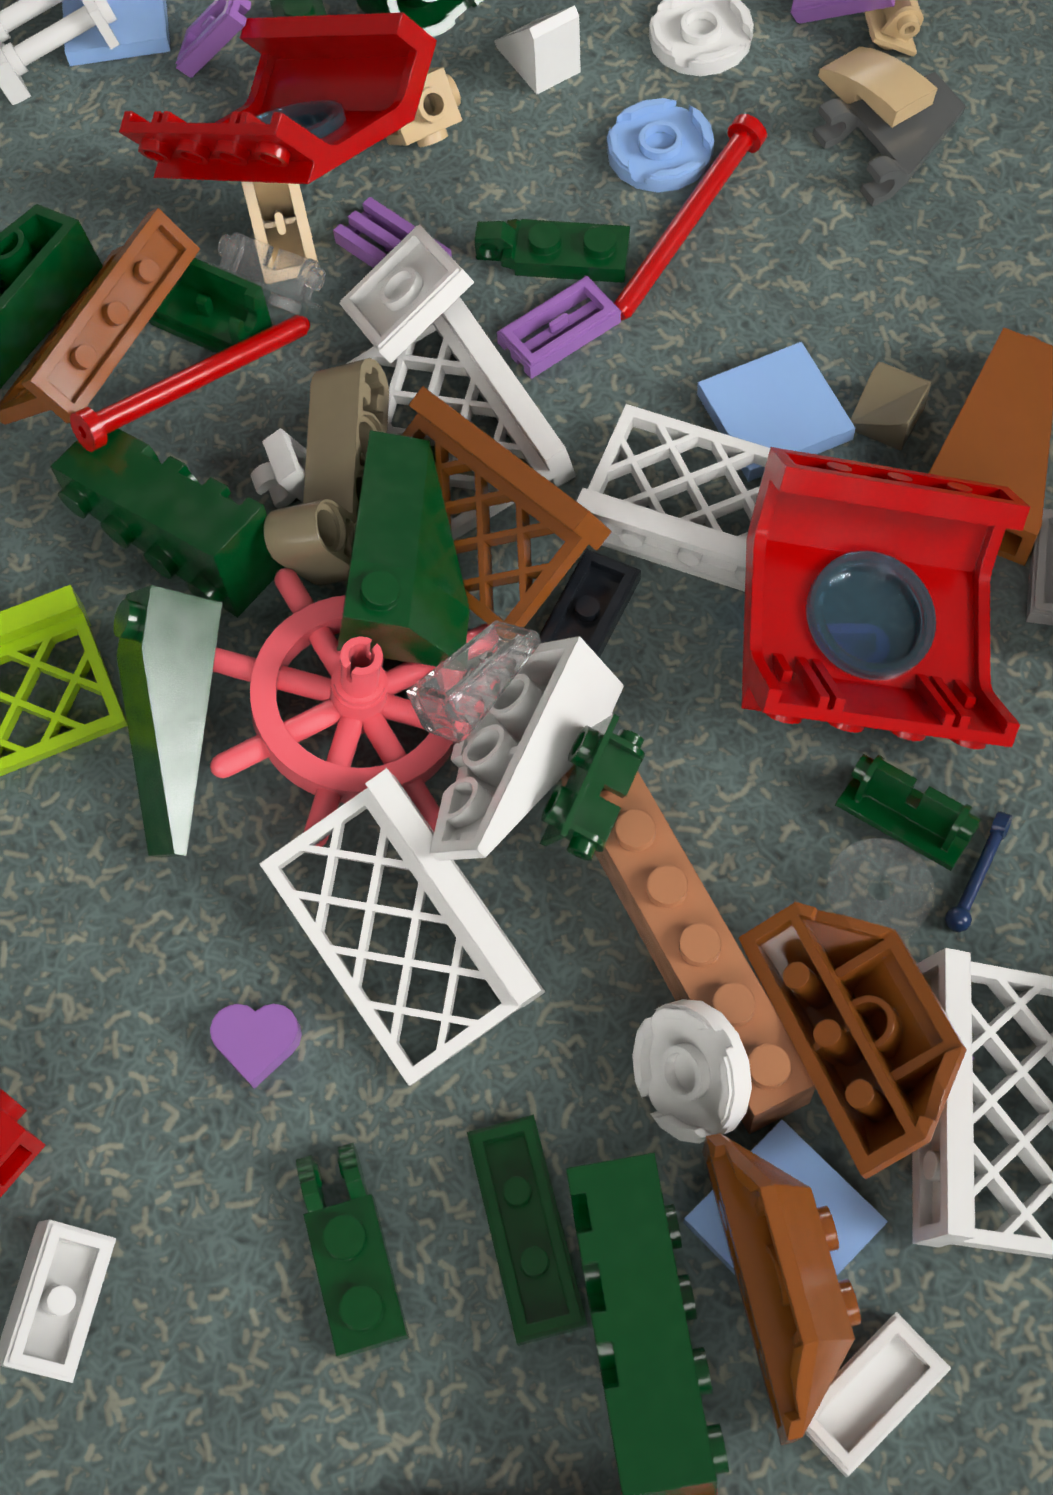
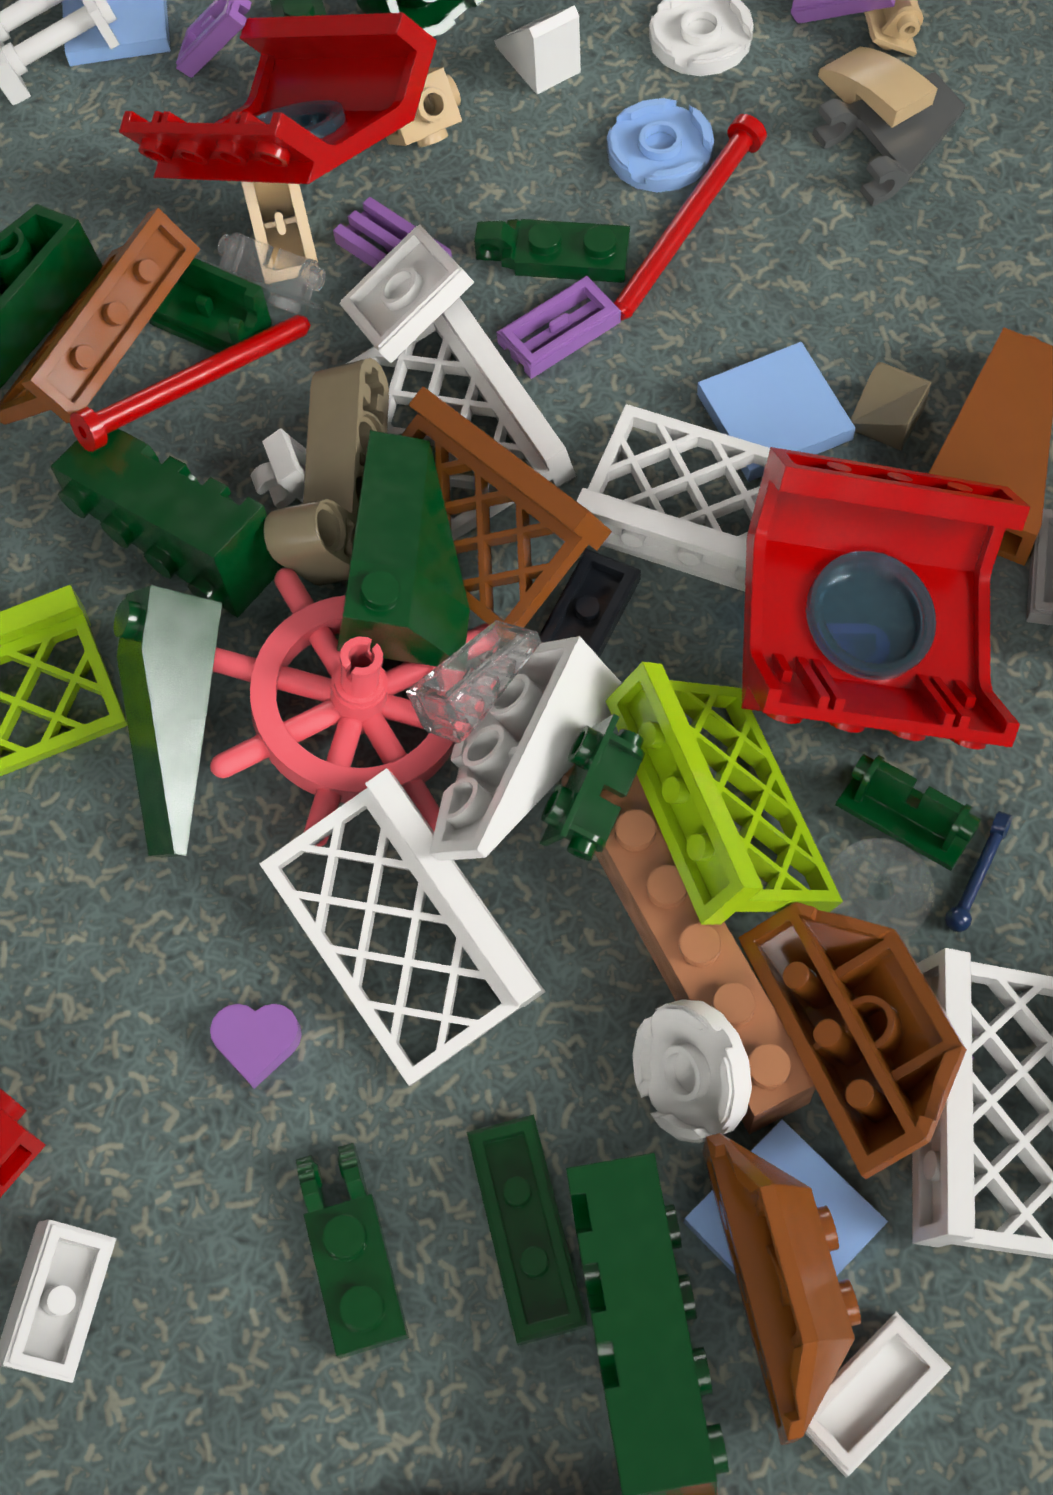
(698, 811): none -> lime fence

